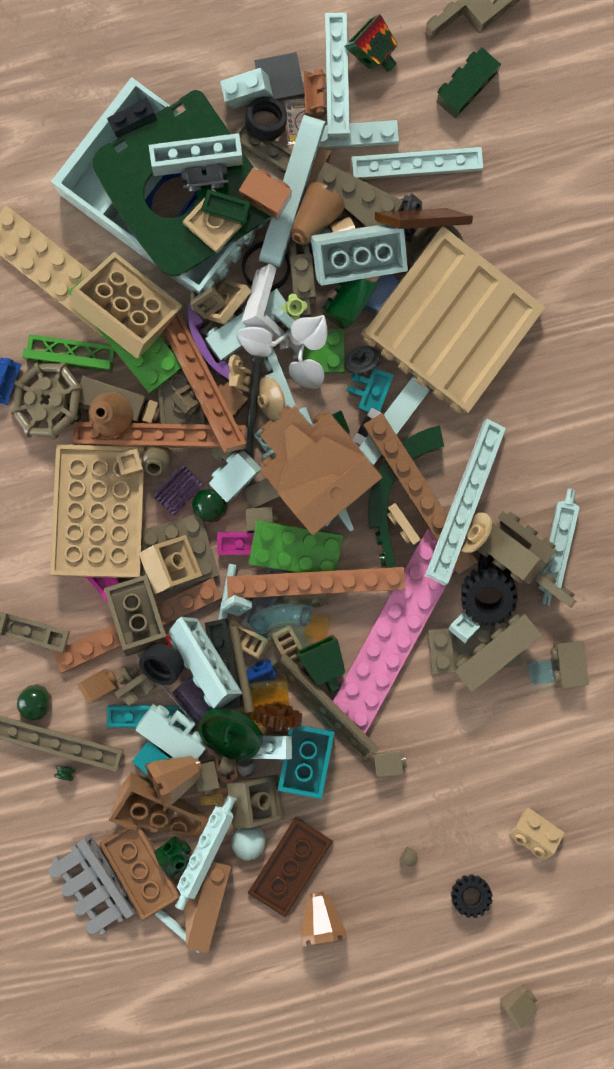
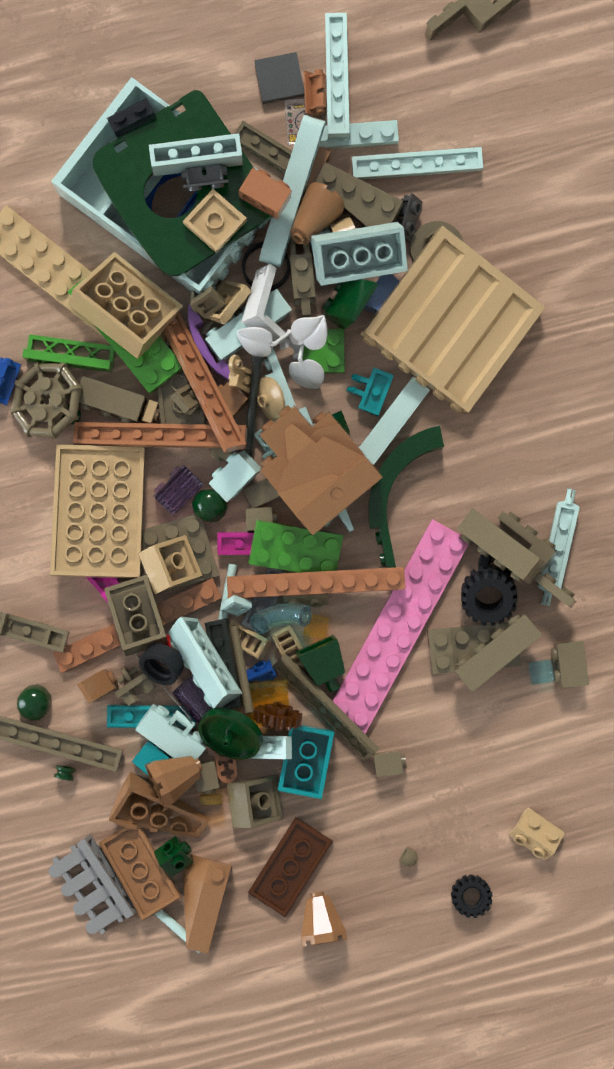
(110, 414): medium nougat cone -> none
(129, 462): tan plate -> none
(156, 460): dark tan head -> none
(205, 852): light aqua plate -> none
(226, 207): dark green tile -> none
(226, 766): dark tan hinge -> none
(245, 88): light aqua brick -> none
(245, 767): light grey hinge -> none
(248, 843): light aqua hair -> none
(266, 104): black tyre -> none
(283, 317): light aqua tile -> none
(300, 306): yellowish green plate -> none
(358, 355): dark grey gear -> none
(362, 433): white sticker -> none
(373, 44): dark green torso -> none
(398, 517): tan plate -> none
(412, 482): medium nougat plate -> none
(423, 218): reddish brown tile -> none
(464, 627): light aqua plate -> none
(465, 502): light aqua plate -> none
(467, 82): dark green brick -> none
(477, 533): tan dish -> none
(519, 1006): dark tan slope -> none

